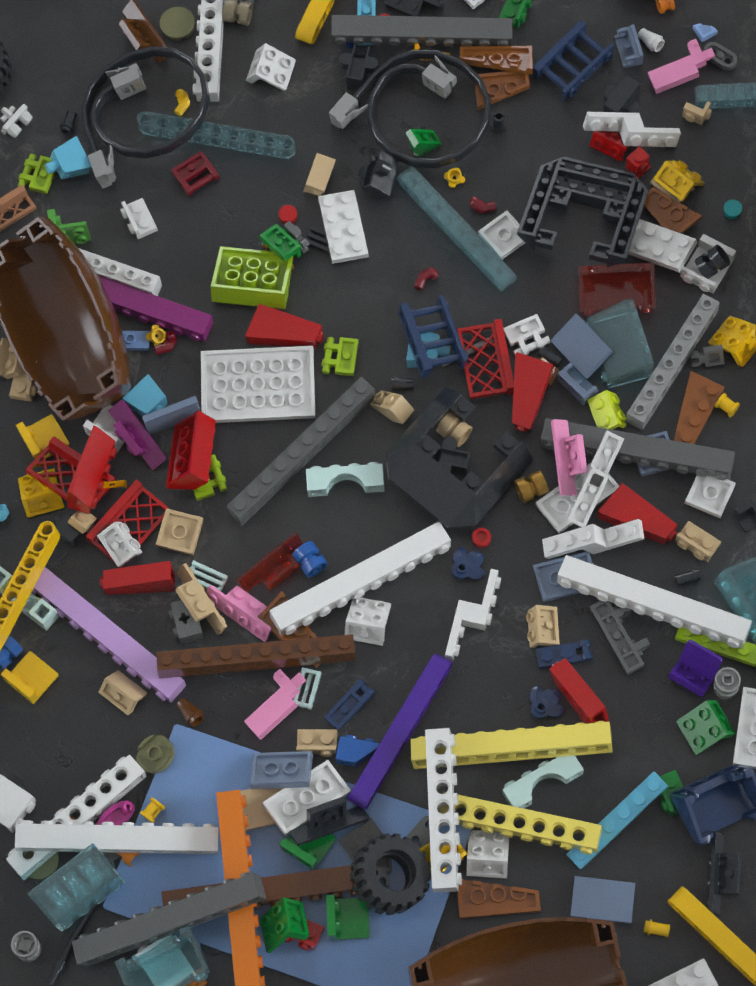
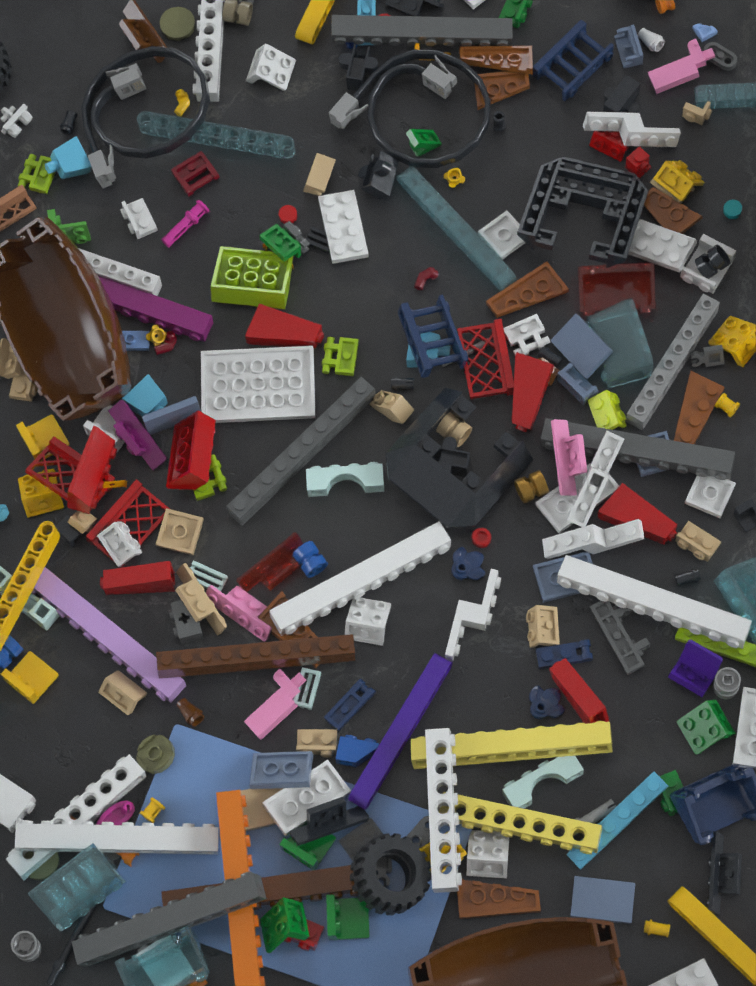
(191, 218): none -> dark pink pin
(481, 207): dark red arm -> none
(529, 290): none -> dark orange wing
(597, 814): none -> light grey pin

